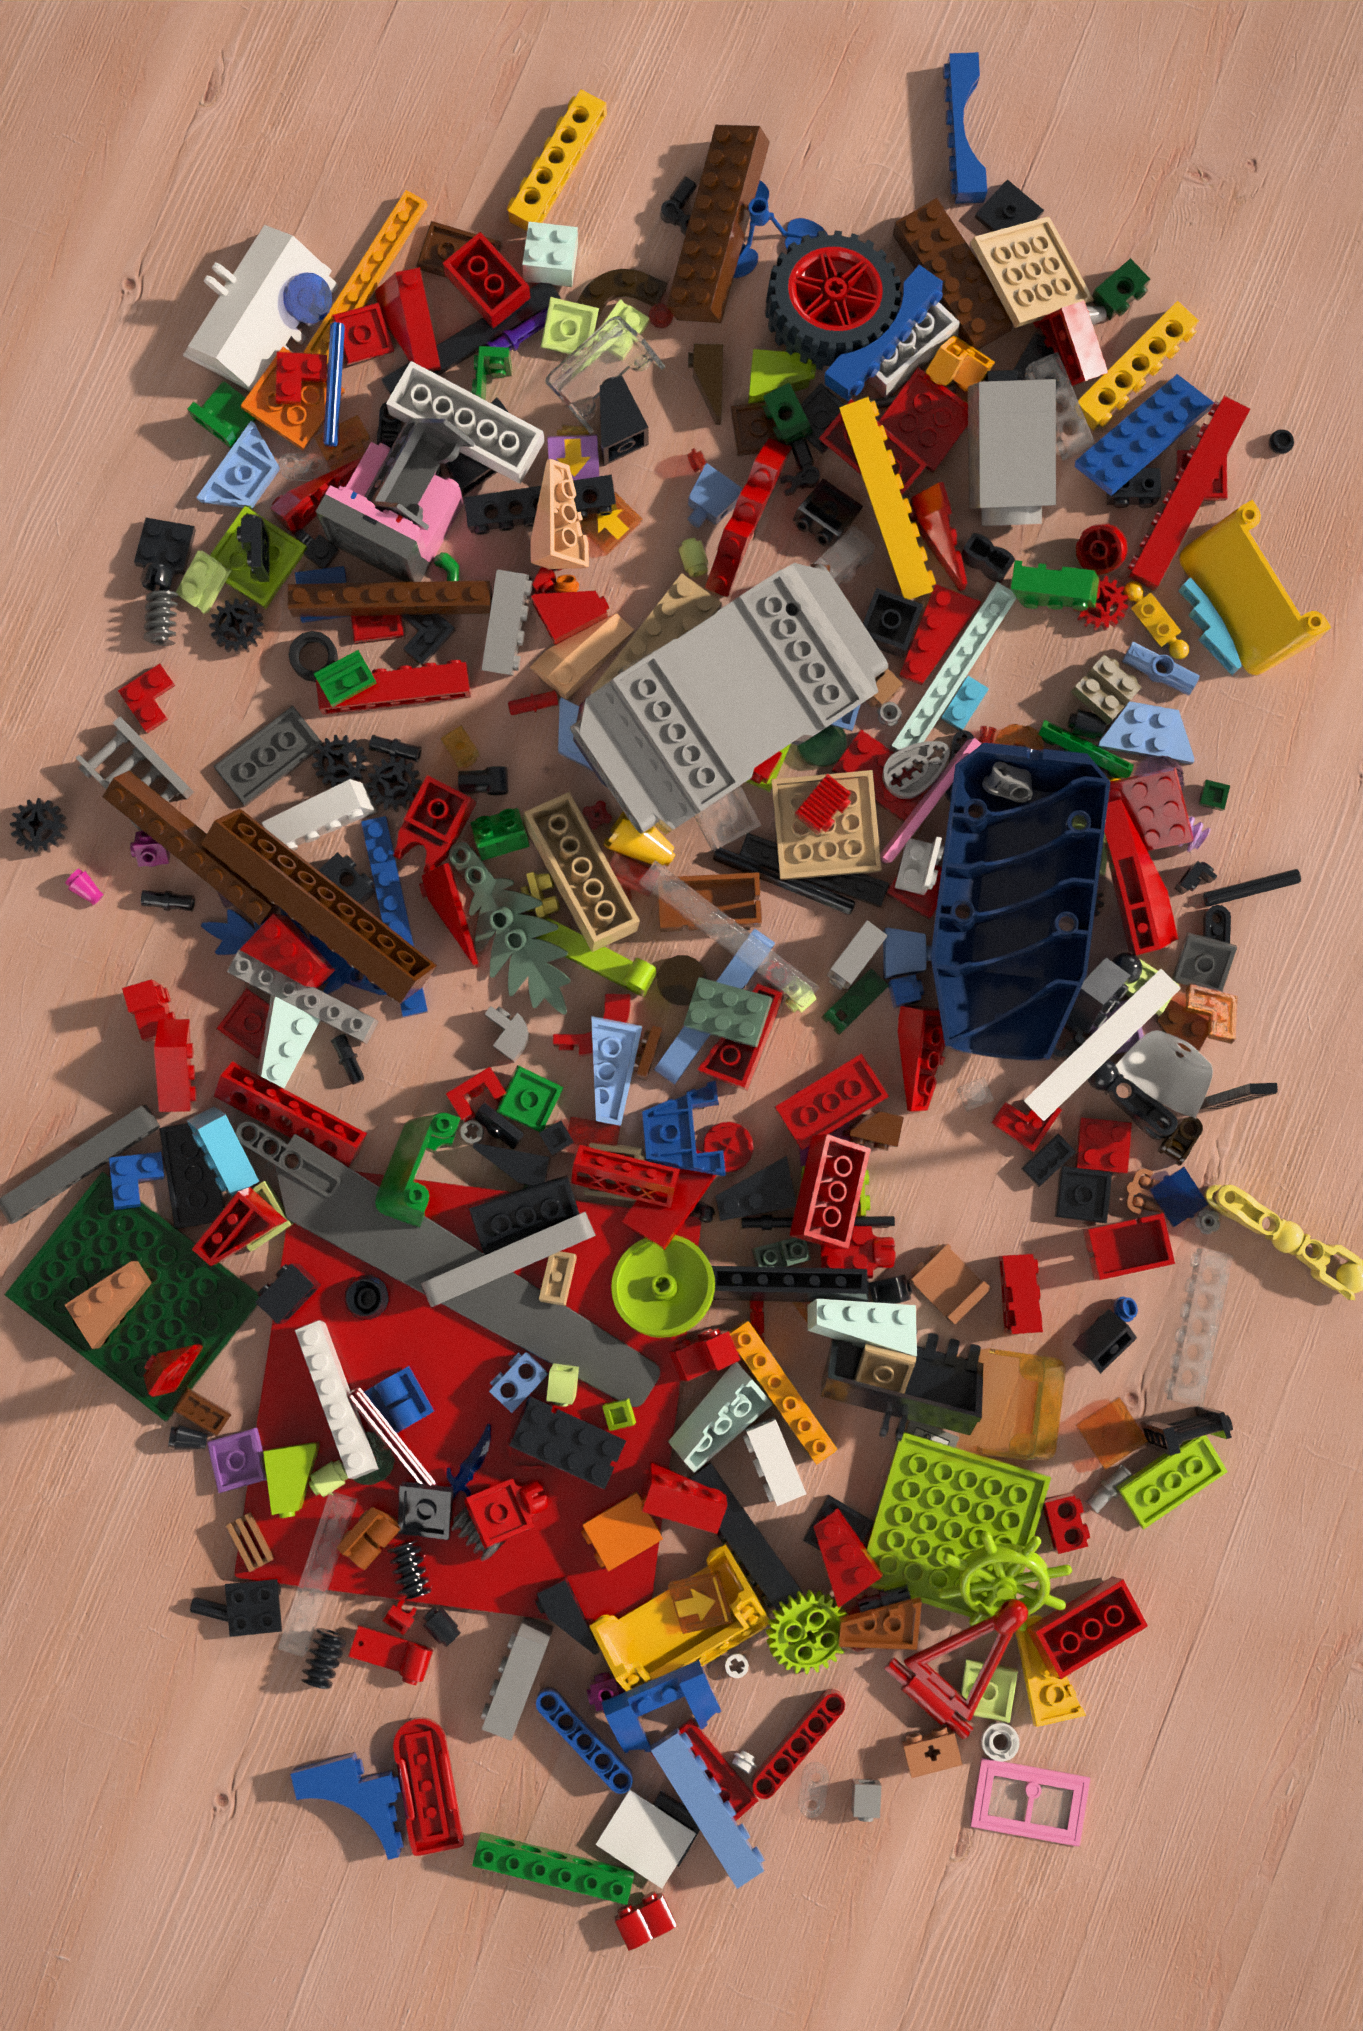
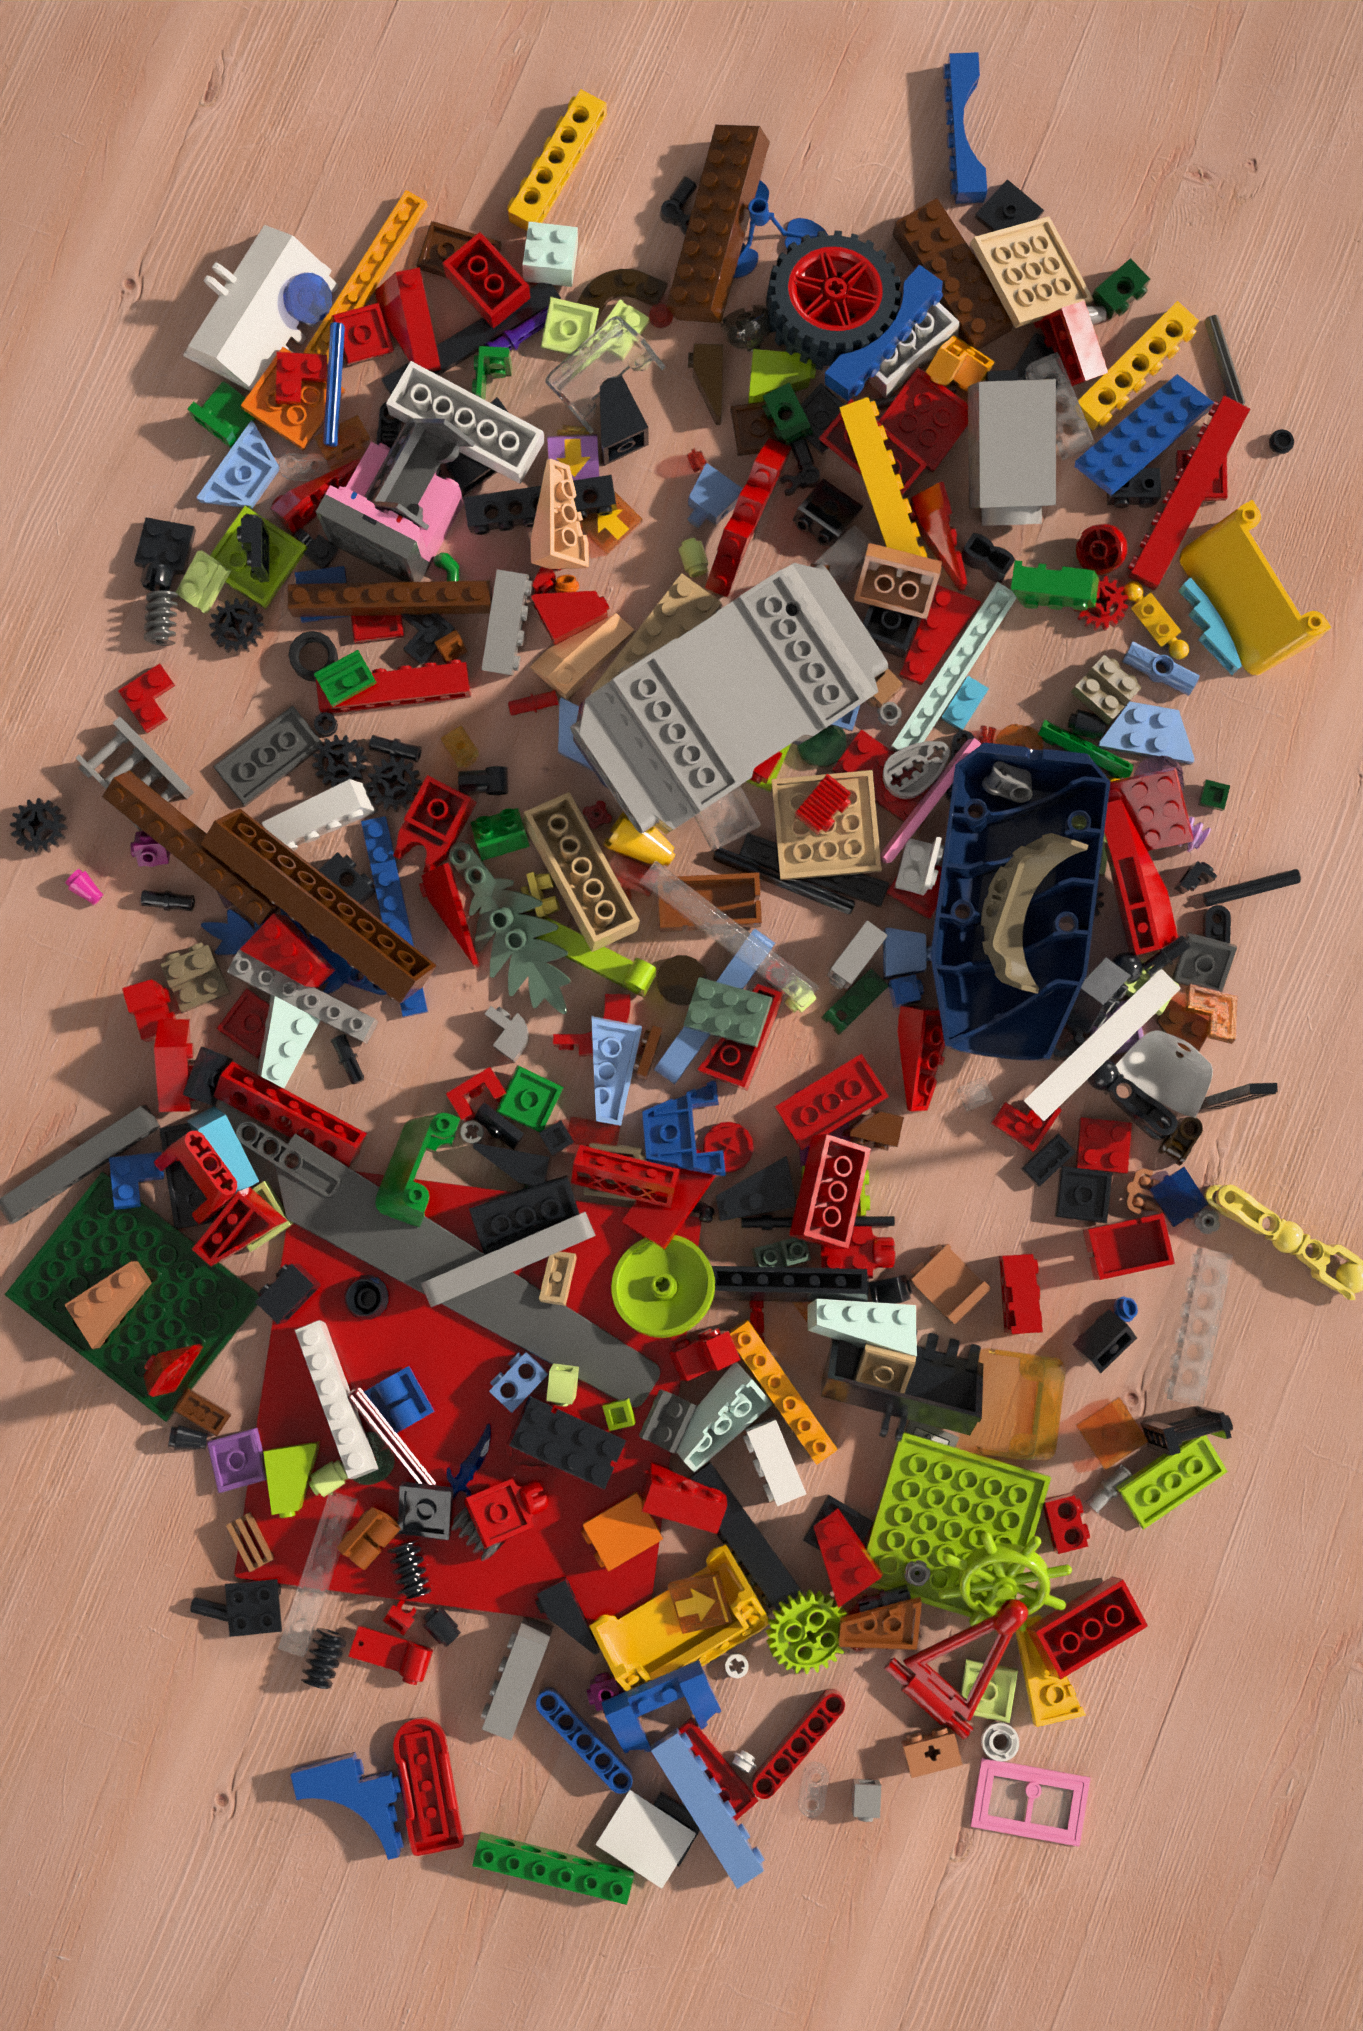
(194, 977): none -> dark tan plate
(205, 1075): none -> black plate
(216, 1183): none -> red connector
(332, 730): none -> black bush
(451, 646): none -> dark orange tile
(644, 1921): red brick -> none
(667, 1421): none -> dark grey bracket
(748, 328): none -> clear smoke cylinder
(898, 580): none -> nougat slope
(917, 1580): none -> light grey plate
(1008, 902): none -> dark tan windscreen
(1166, 955): none -> black axle
(1224, 359): none -> dark grey axle

